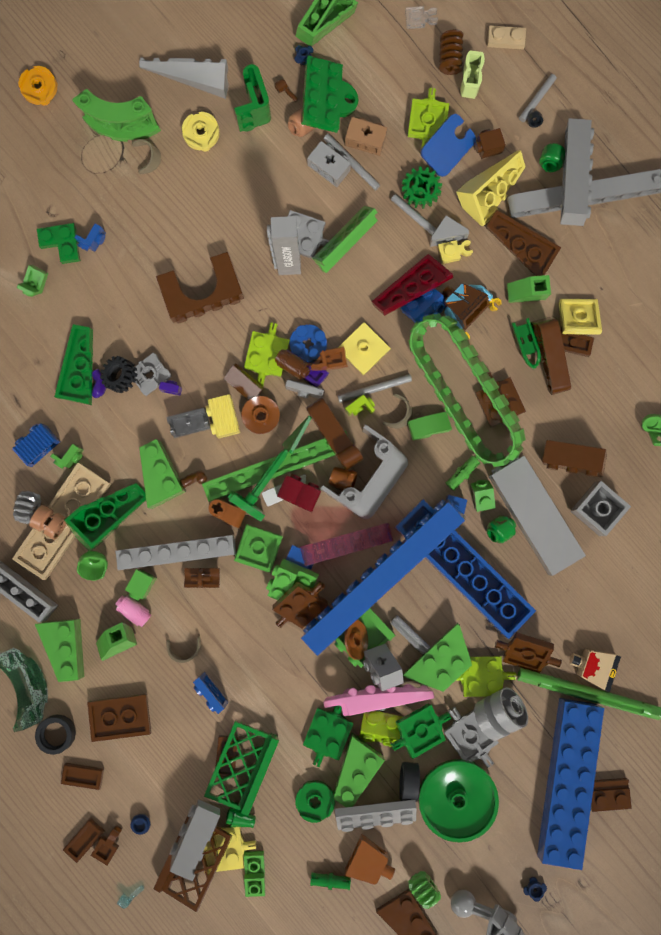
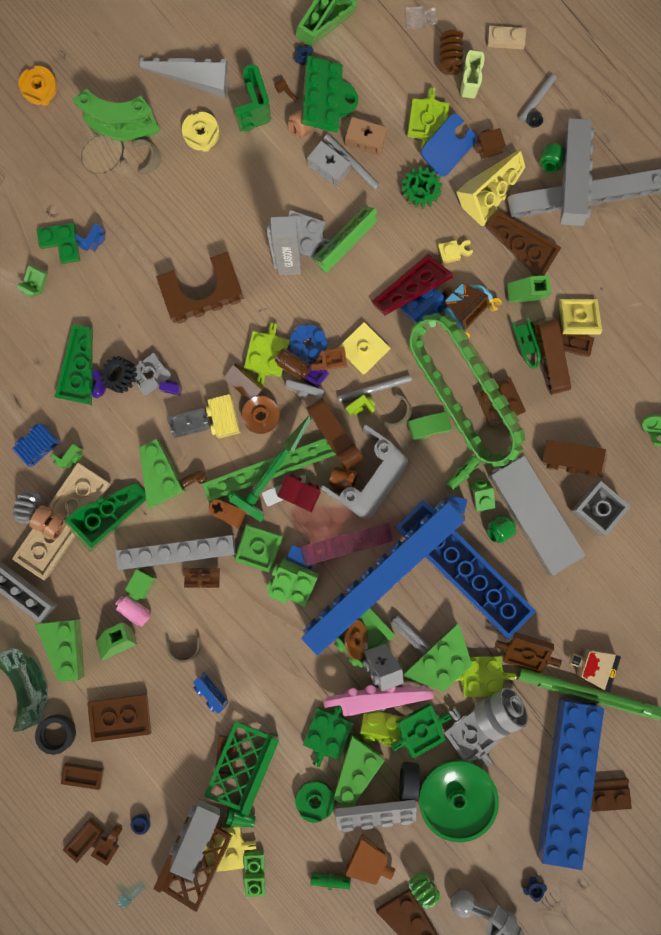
(92, 565): bright green hair -> none
(300, 605): reddish brown plate -> none
(413, 214): light grey bar -> none
(449, 231): light grey slope -> none

